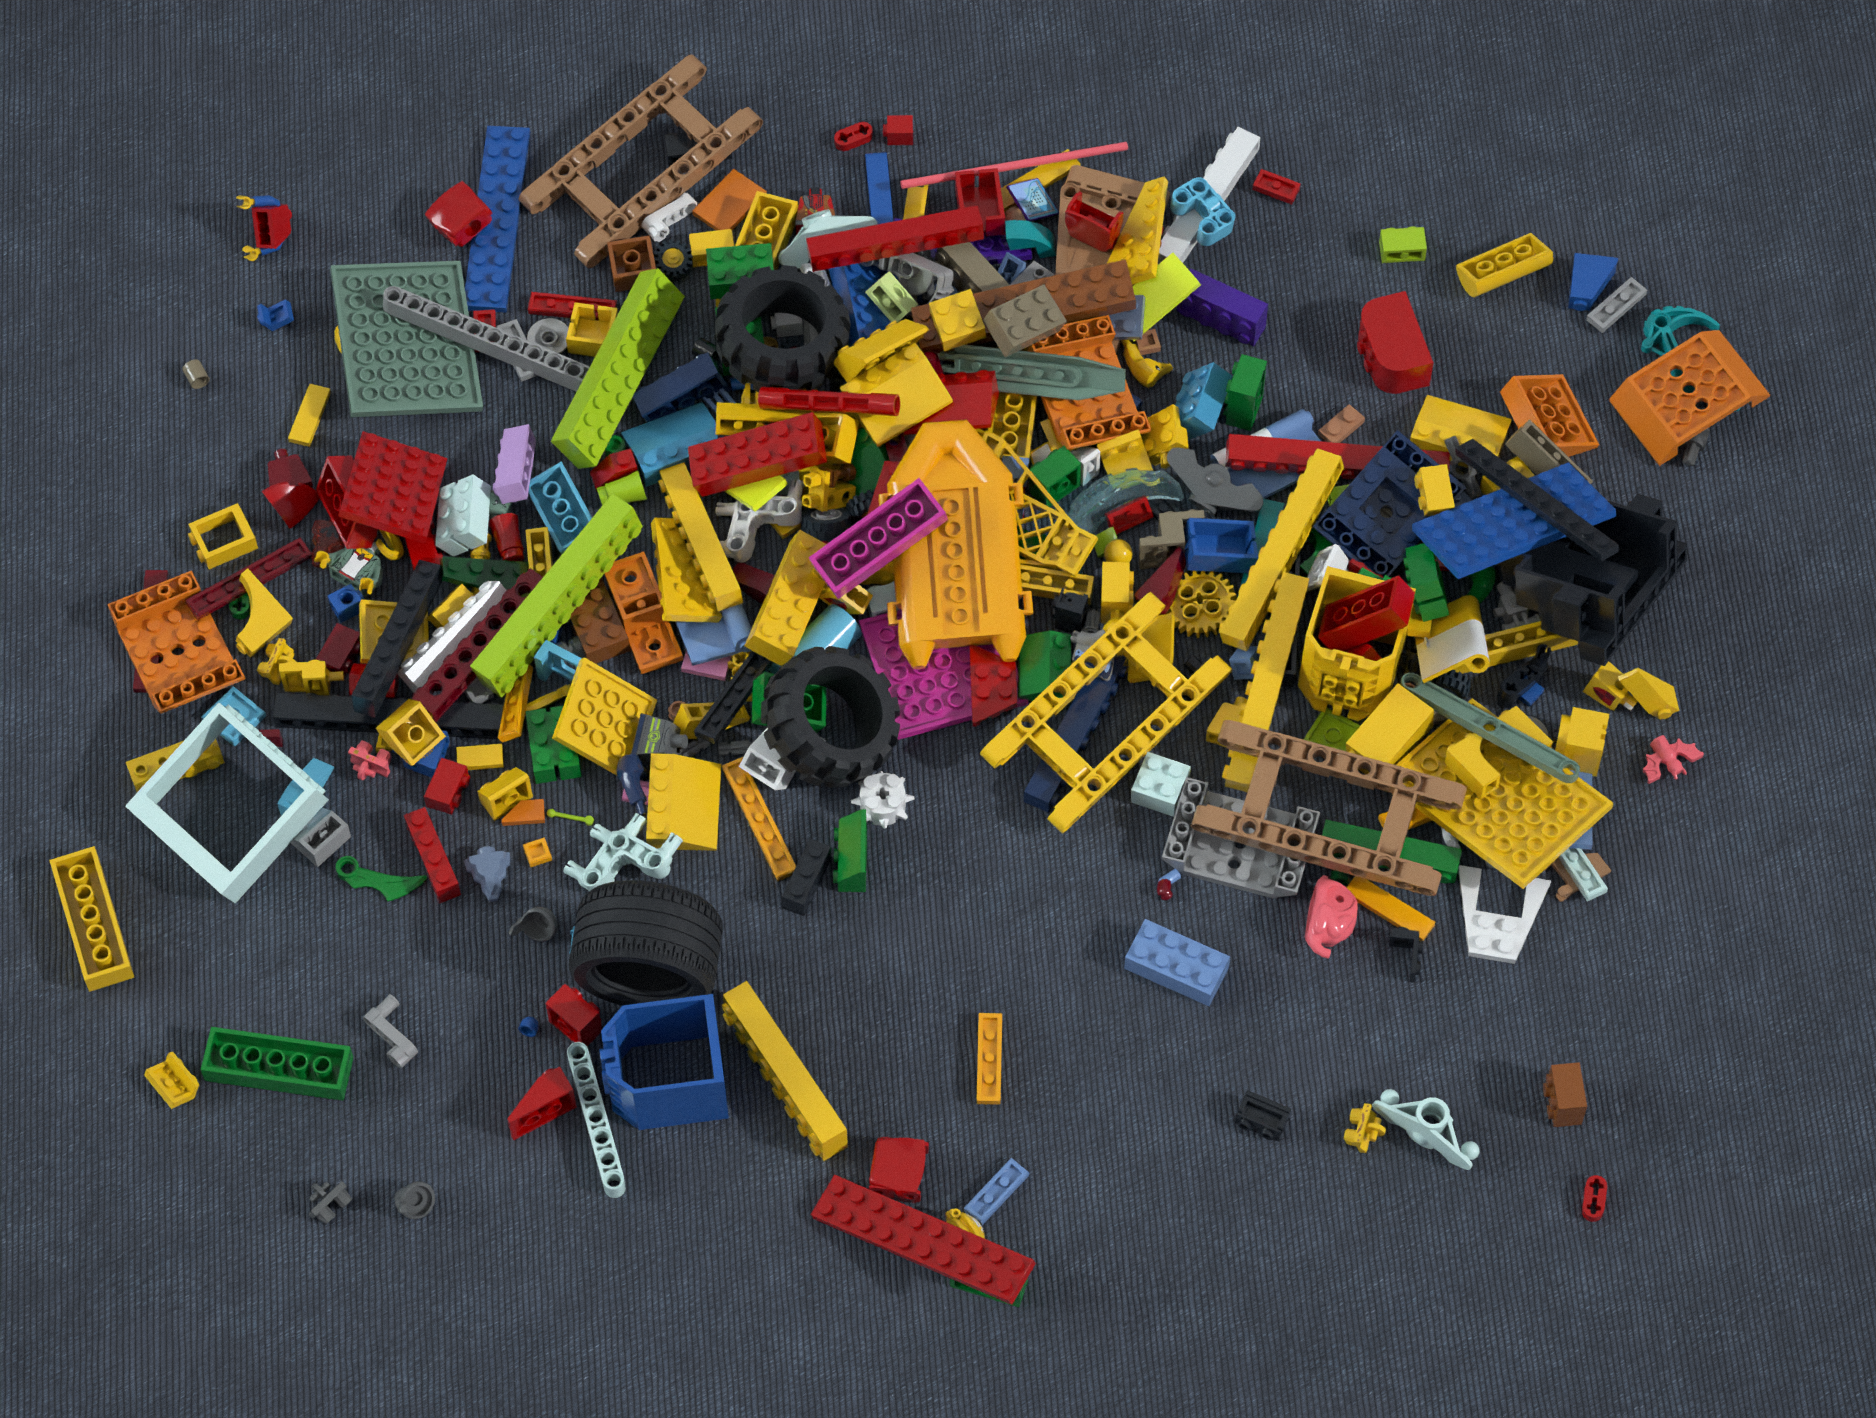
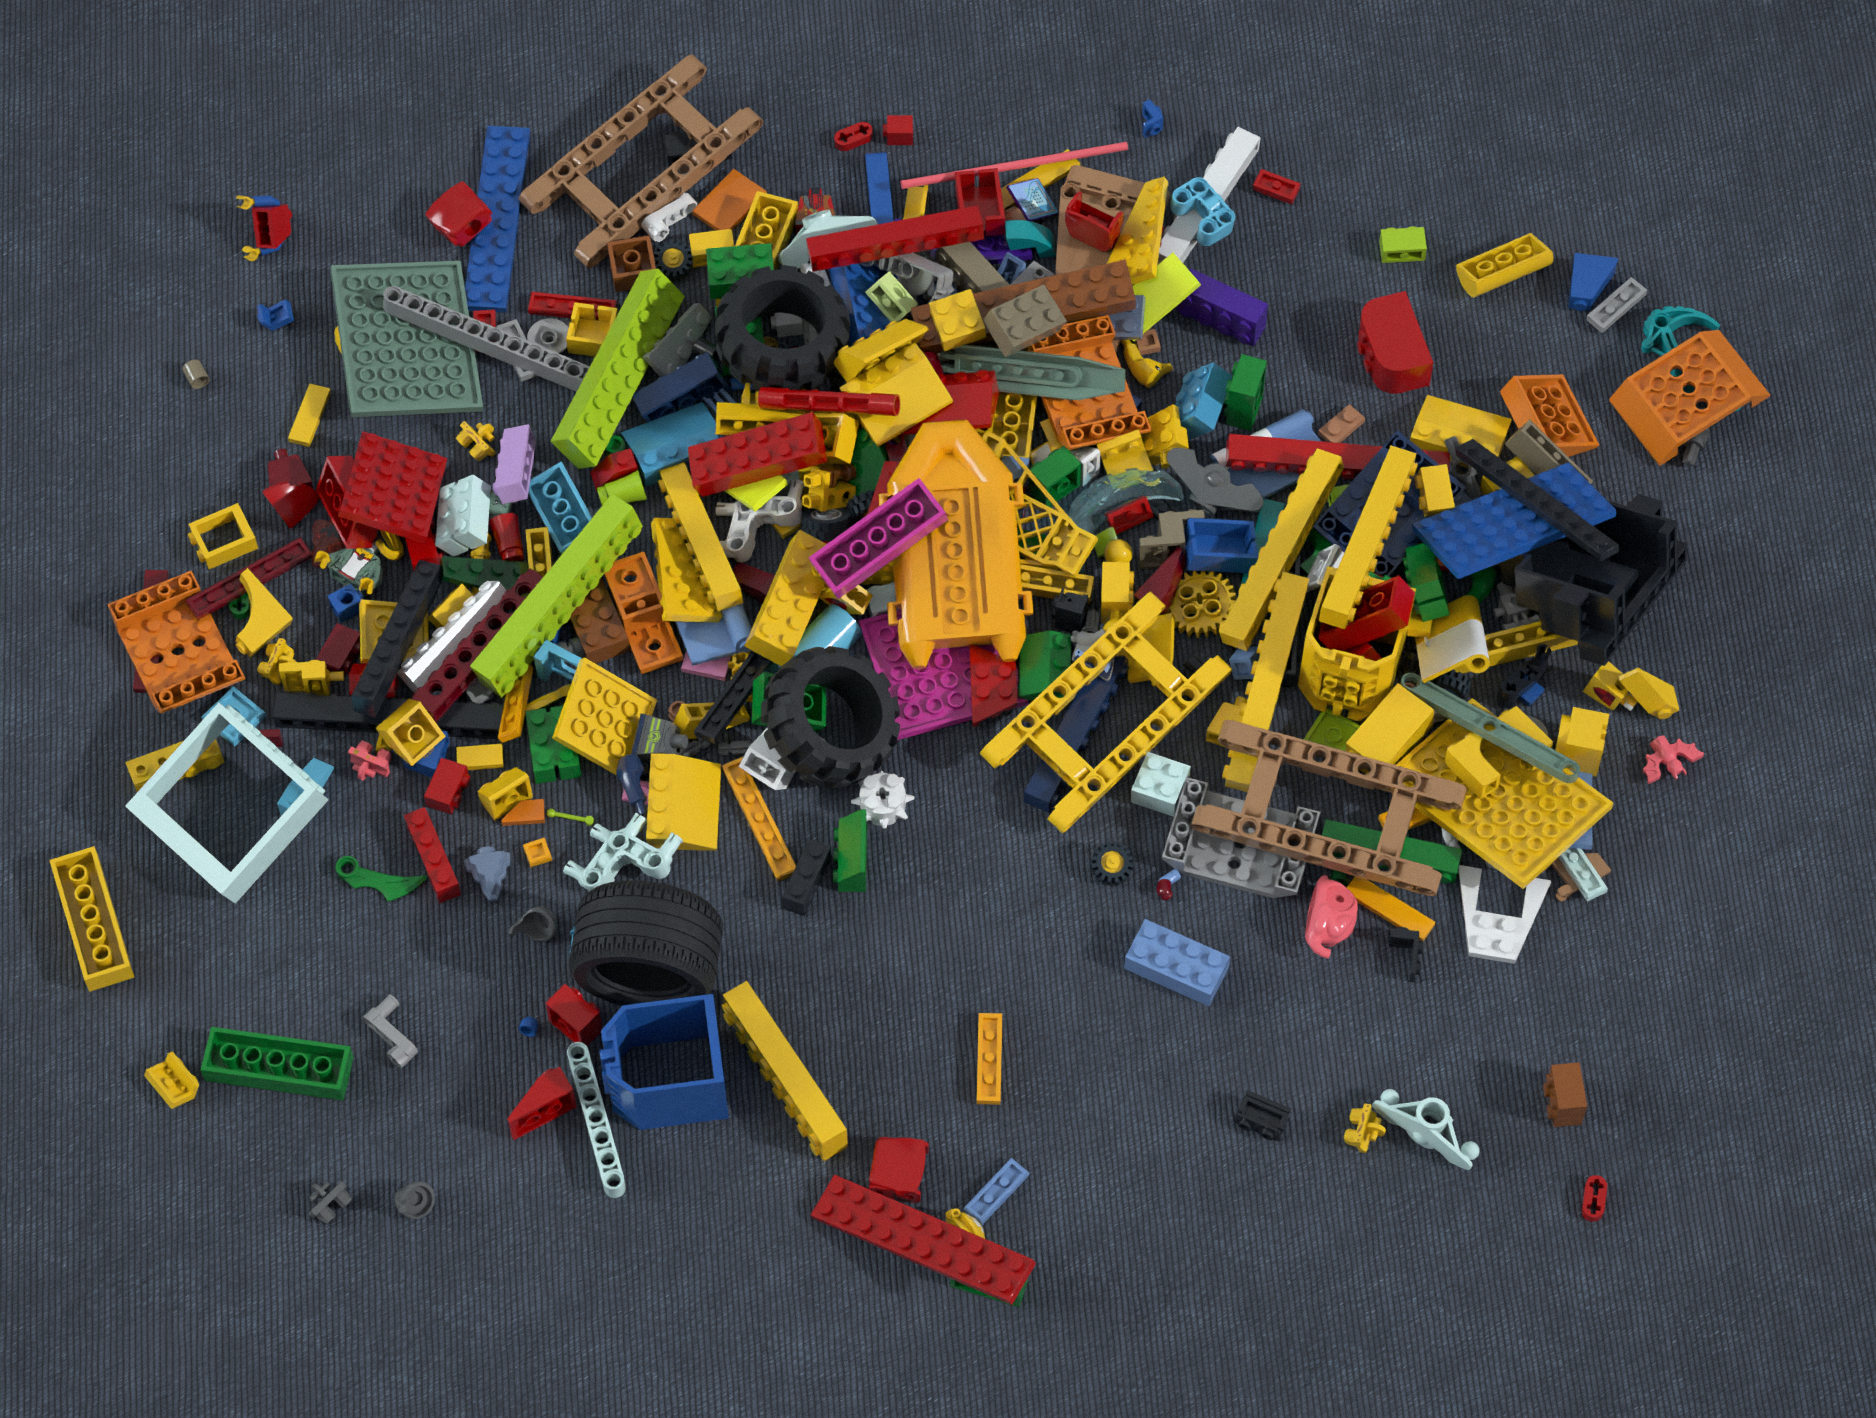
(321, 836): light grey slope -> none
(469, 435): none -> yellow hips
(678, 343): none -> light grey wing
(1111, 863): none -> black wheel
(1153, 117): none -> blue bracket
(1368, 538): none -> yellow brick

